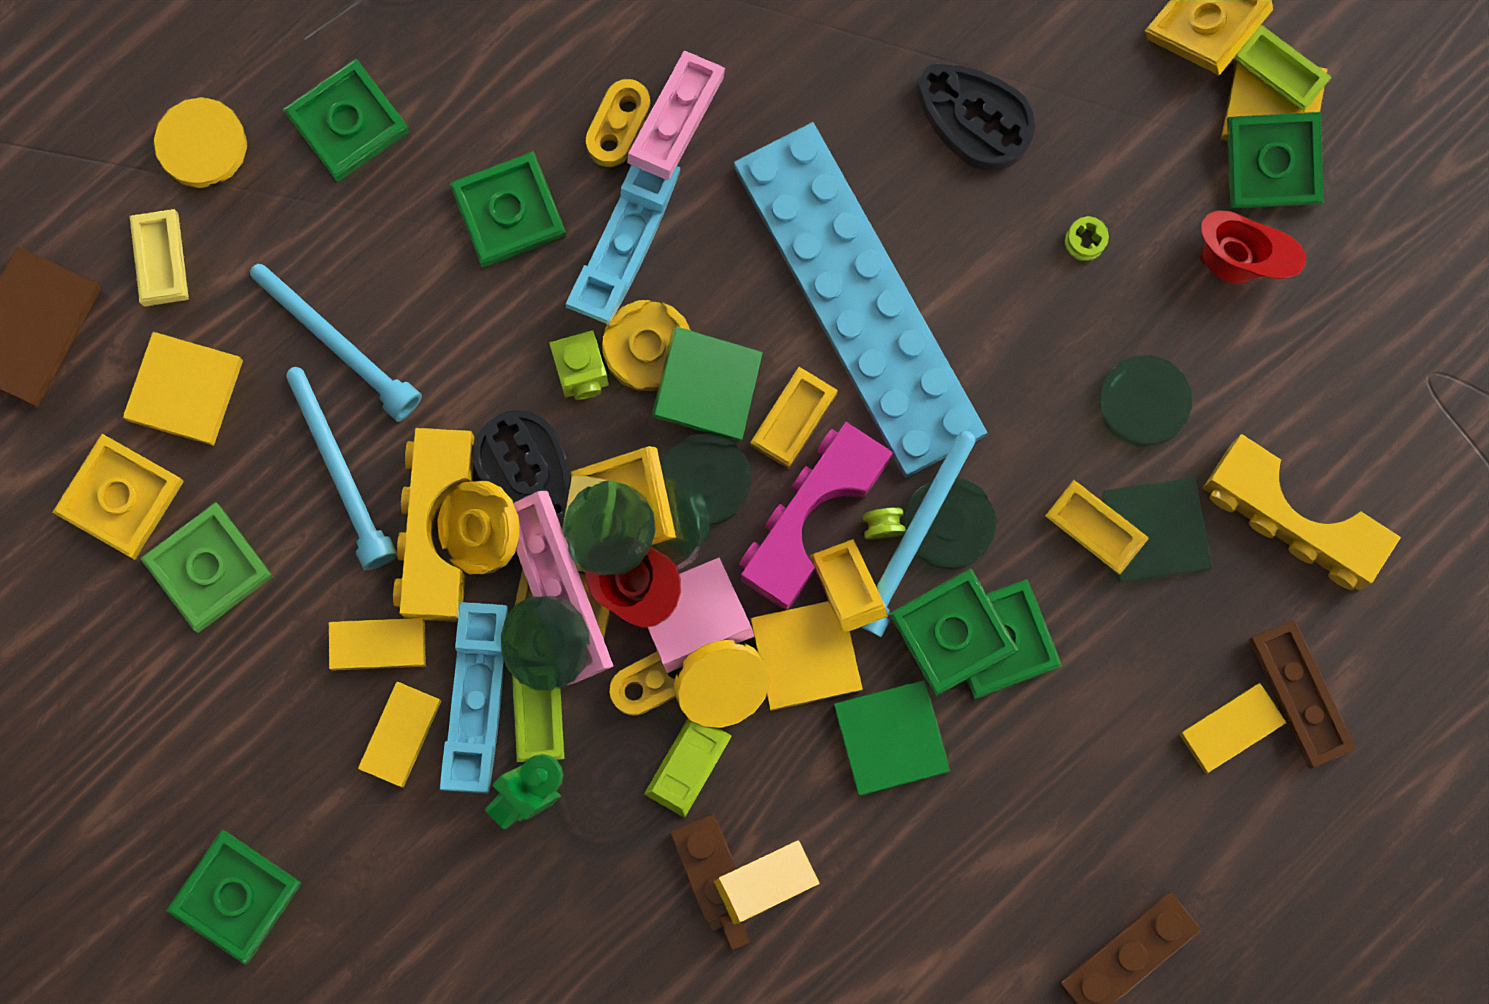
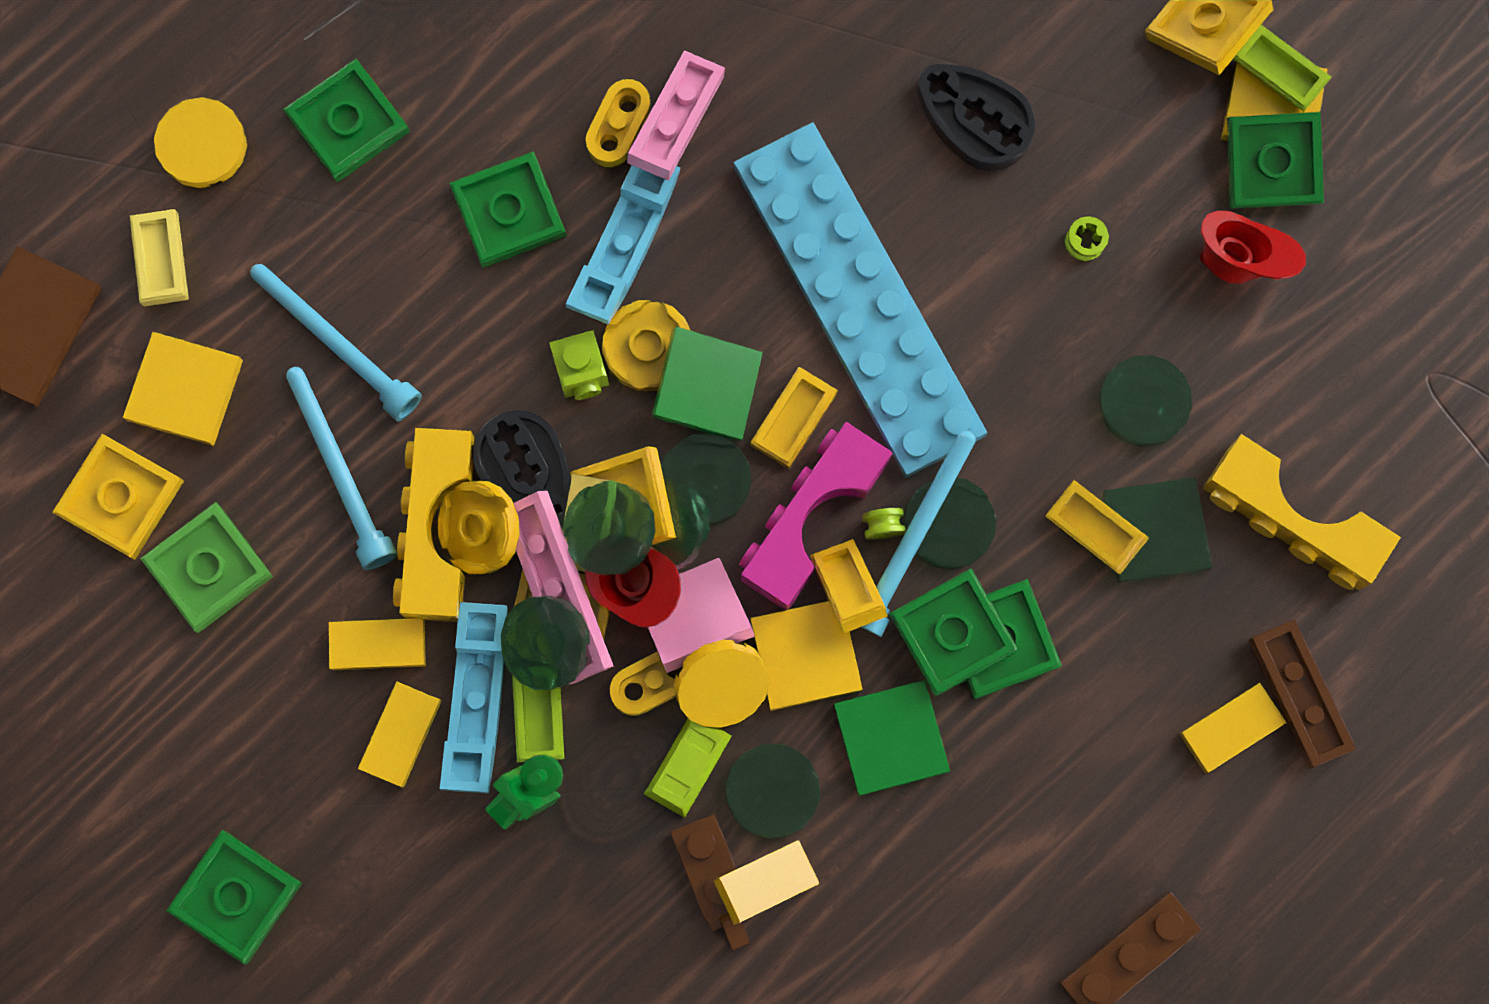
(773, 790): none -> clear green tile

